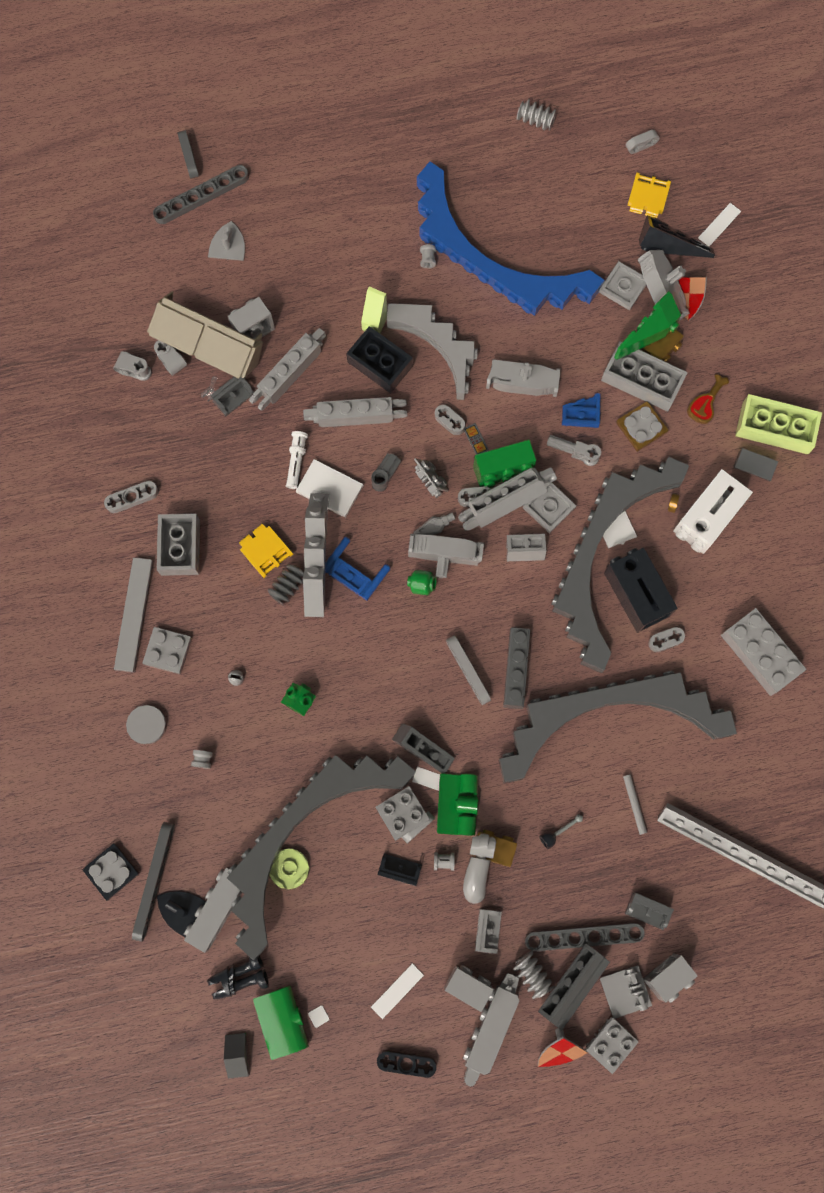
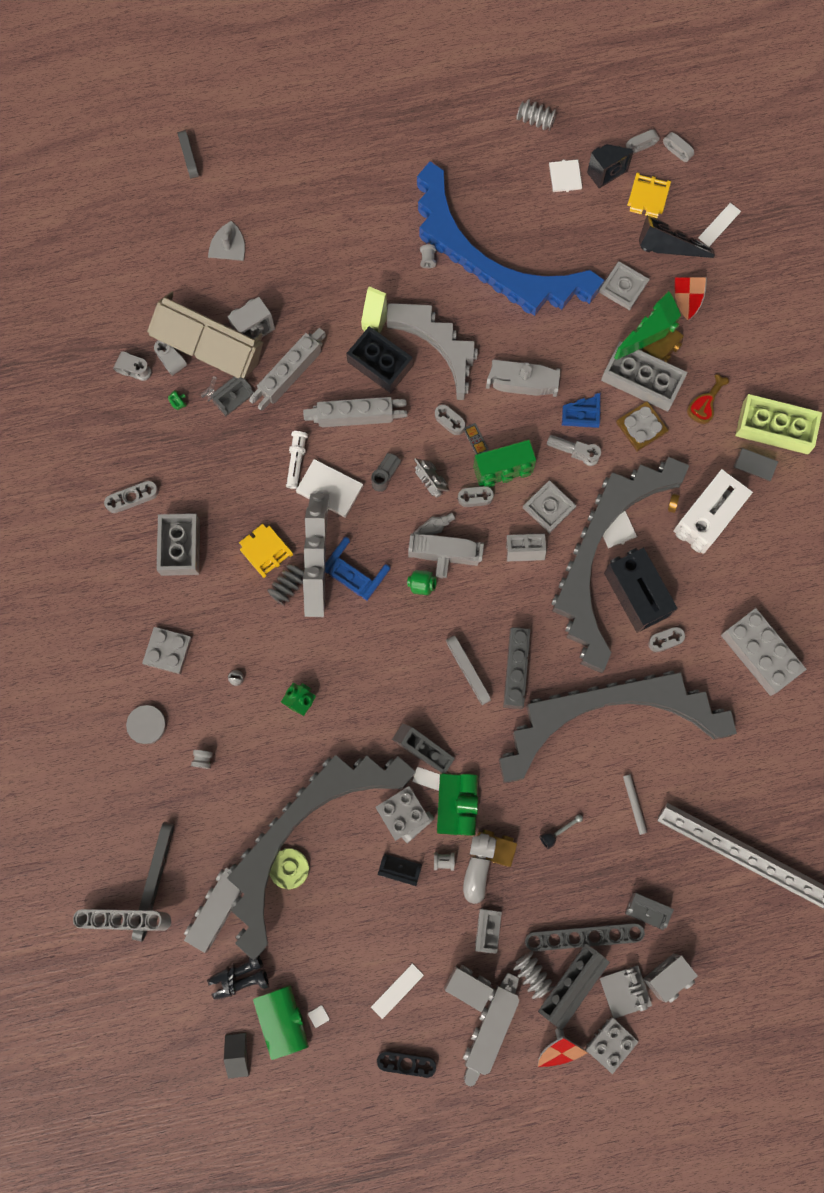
(110, 872): light grey piece -> none
(130, 920): none -> light grey beam
(133, 615): light grey tile -> none
(177, 400): none -> green piece
(179, 909): black shield -> none
(198, 191): dark grey beam -> none
(506, 497): light grey hinge -> none
(565, 175): none -> white piece
(608, 163): none -> black slope
(662, 278): light grey piece -> none
(678, 147): none -> light grey beam

